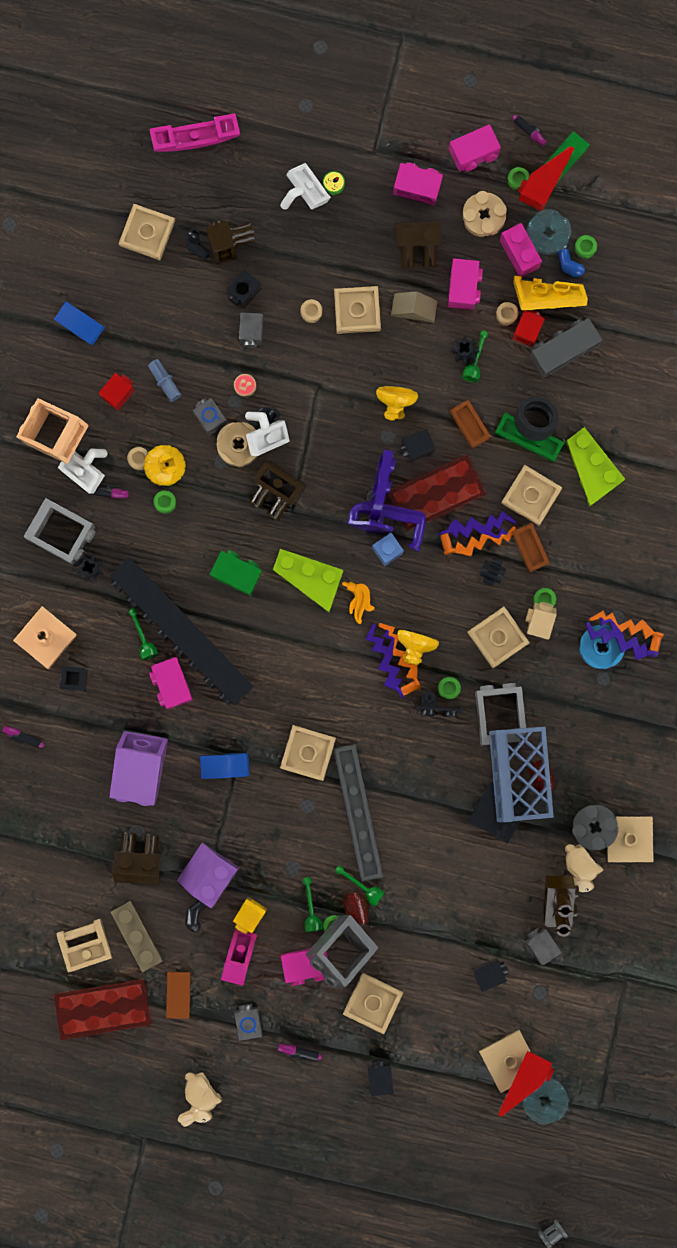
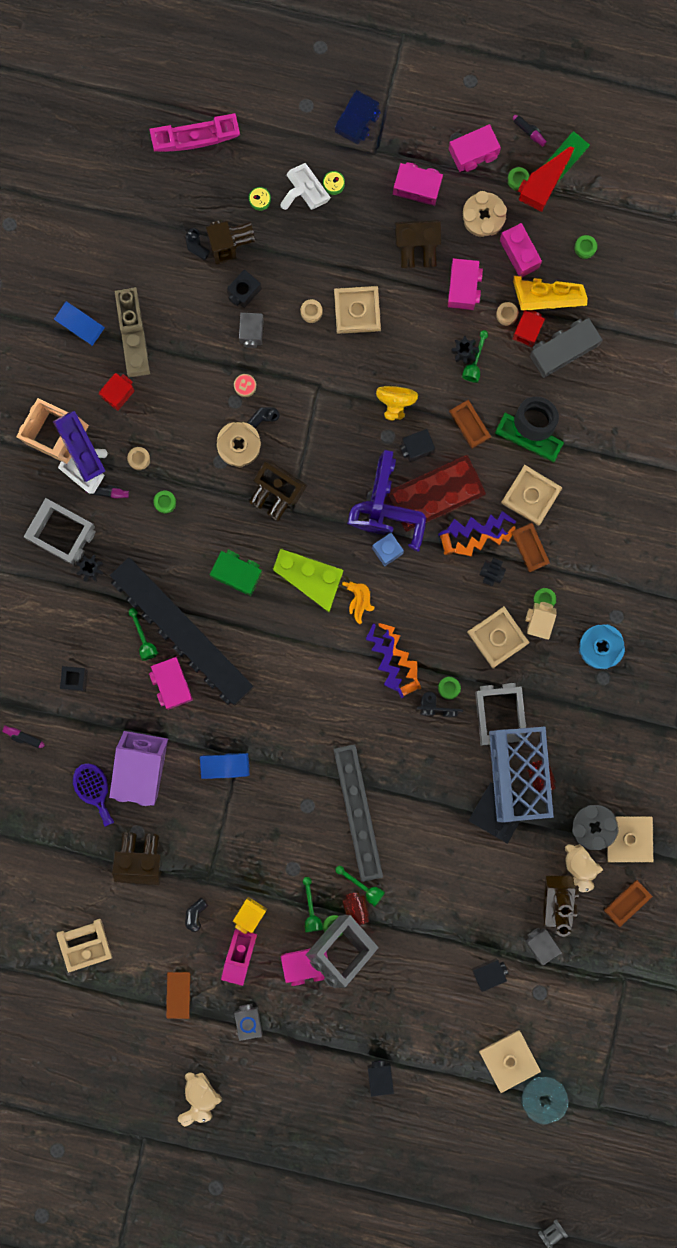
(45, 637): light nougat tile -> none
(79, 446): none -> dark purple plate
(102, 1009): clear red piece -> none
(107, 820): none -> dark purple piece
(132, 332): none -> dark tan slope
(136, 936): dark tan plate -> none
(147, 232): tan plate -> none
(155, 465): yellow hair -> none
(164, 380): sand blue axle -> none
(207, 875): medium lavender slope -> none
(209, 416): flat silver brick -> none
(259, 198): none -> light yellow tile
(266, 437): white plate -> none
(298, 1053): piece -> none
(308, 753): tan plate -> none
(357, 117): none -> clear blue brick
(373, 1003): tan plate -> none
(414, 306): dark tan slope -> none
(415, 645): yellow hair -> none
(529, 1078): red slope -> none
(557, 223): clear light blue plate -> none
(568, 266): blue arm -> none
(593, 466): lime wing -> none
(616, 632): piece -> none
(627, 903): none -> dark orange tile

